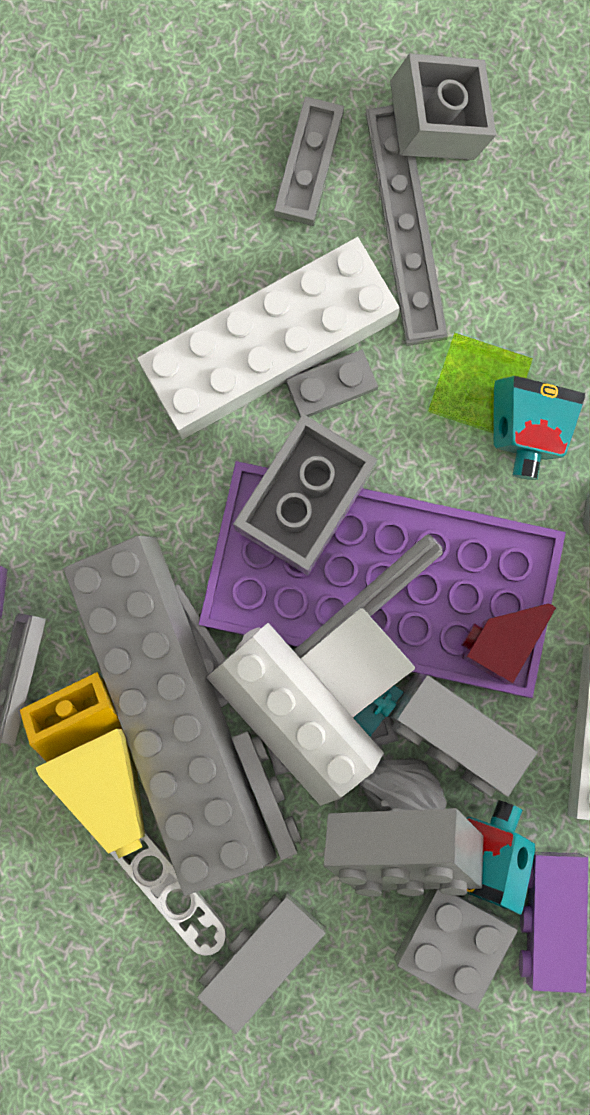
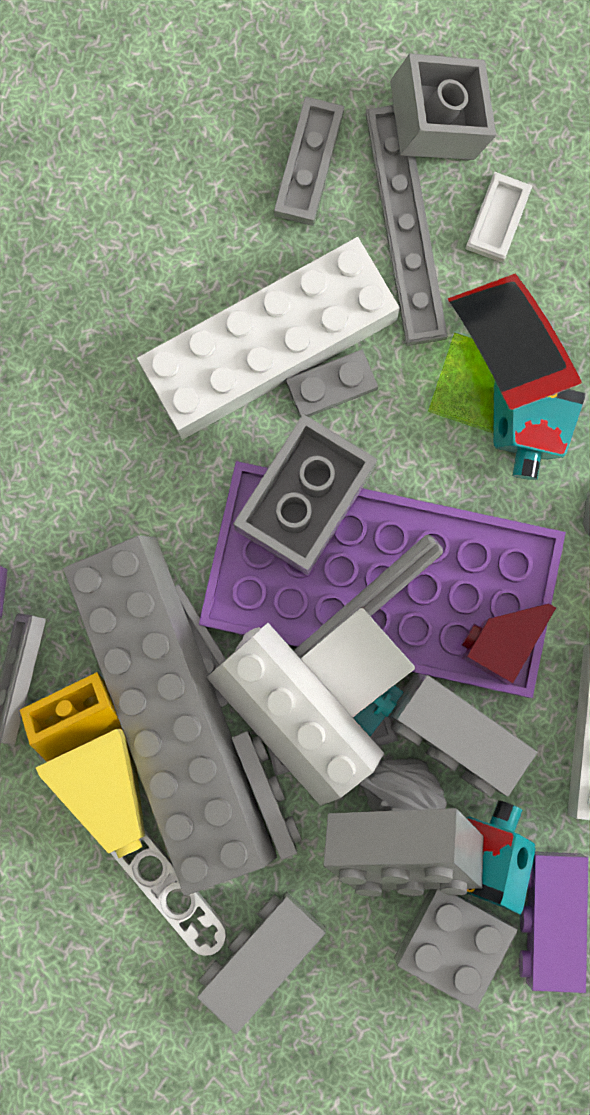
(498, 217): none -> white tile
(515, 341): none -> black sticker

